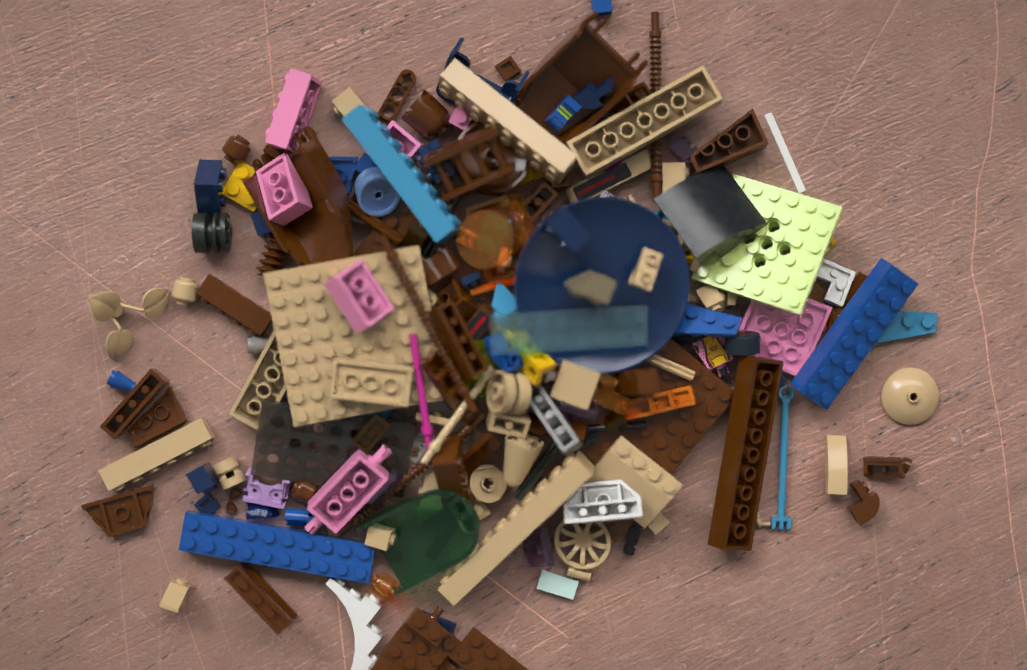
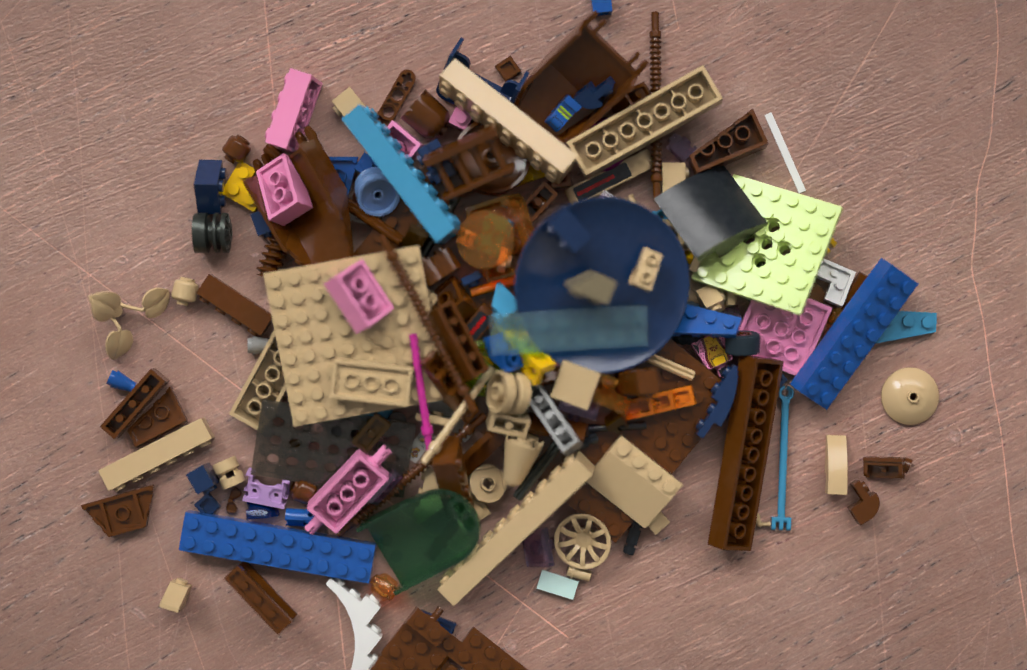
(380, 537): tan brick -> none
(602, 503): white wedge -> none
(724, 395): none -> dark blue slope

